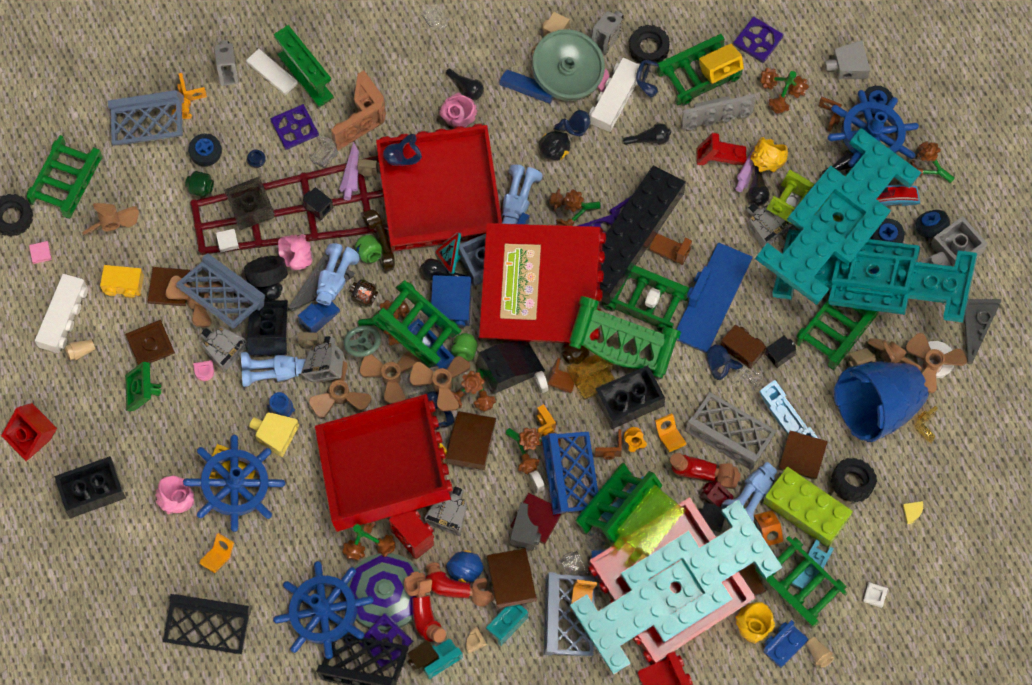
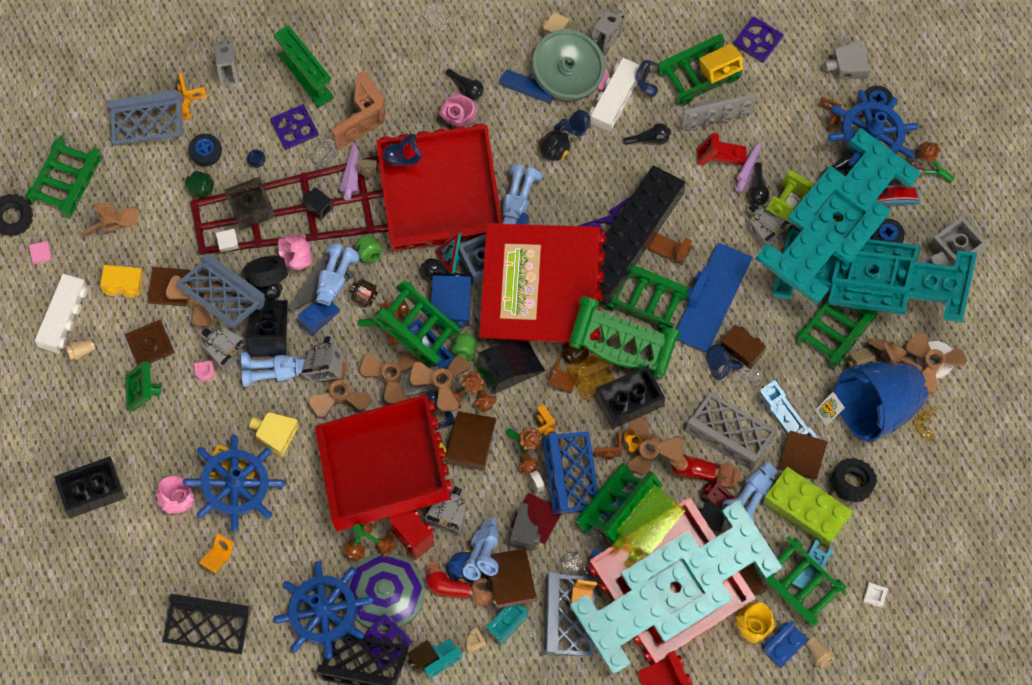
(28, 430): red slope -> none
(272, 72): white tile -> none
(280, 405): blue piece -> none
(308, 339): dark tan plate -> none
(362, 343): sand green piece -> none
(373, 220): dark brown piece -> none
(423, 615): piece -> none
(482, 542): none -> light blue piece
(541, 381): white tile -> none
(571, 202): dark orange plant -> none
(652, 298): white tile -> none
(655, 33): black tyre -> none
(669, 436): light orange bracket -> none
(670, 448): none -> medium nougat piece
(769, 155): yellow hair -> none
(769, 522): orange bracket -> none
(781, 351): black brick -> none
(795, 86): dark orange plant -> none
(829, 408): none -> white sticker
(912, 511): light yellow tile -> none
(932, 223): black wheel -> none
(977, 322): dark grey wing -> none

